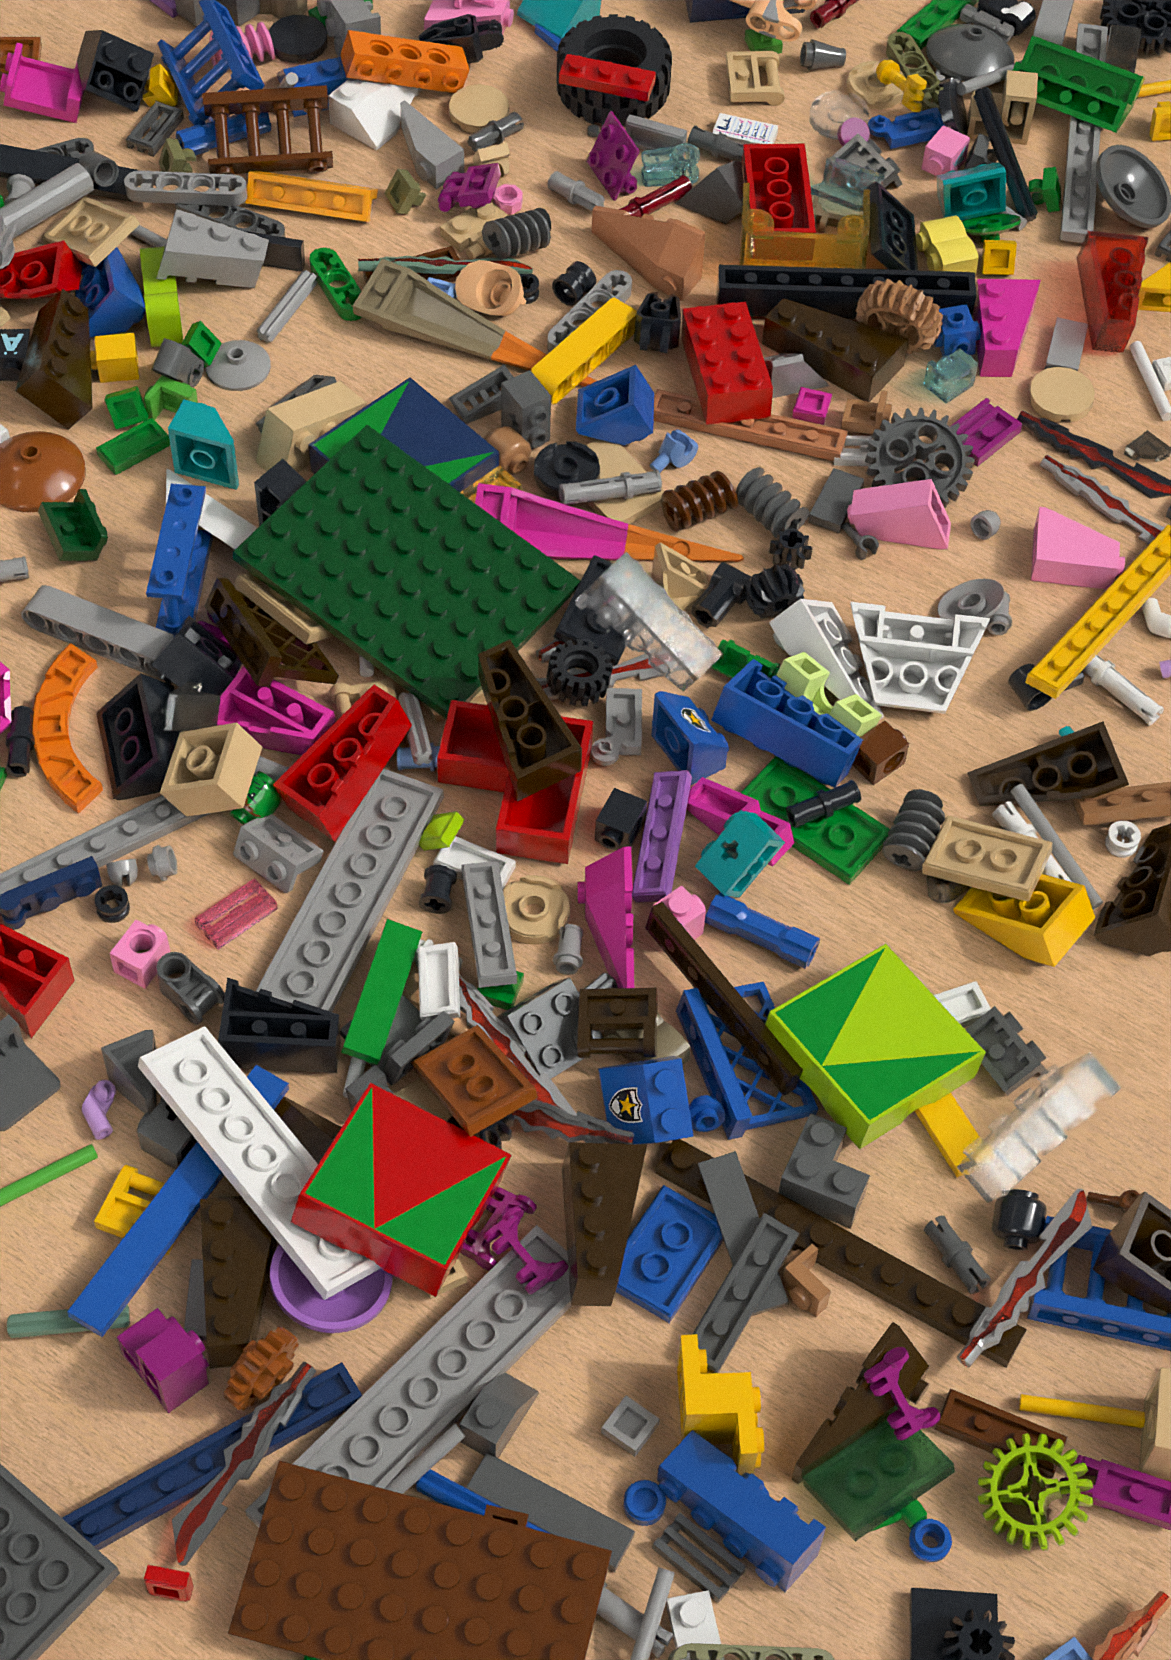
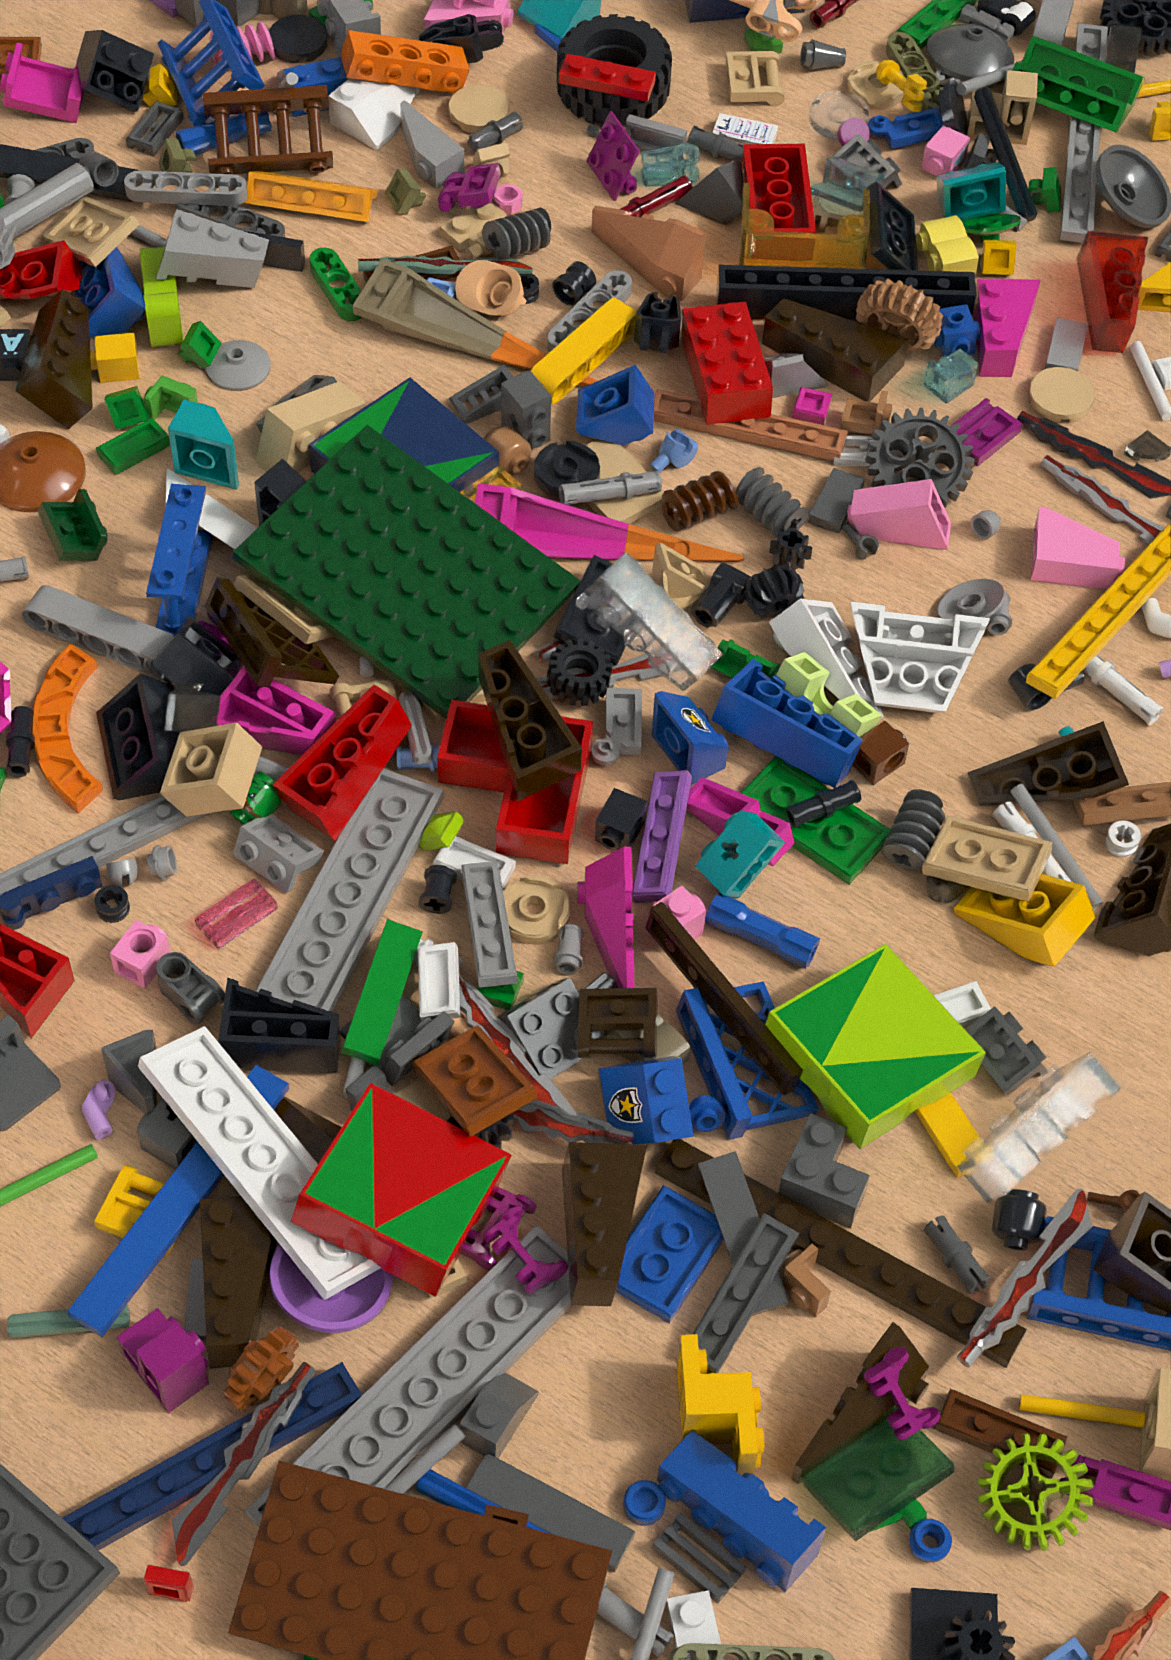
(178, 363): dark grey piece -> none
(287, 306): light grey axle -> none
(575, 191): light grey axle -> none
(630, 1426): light grey plate -> none

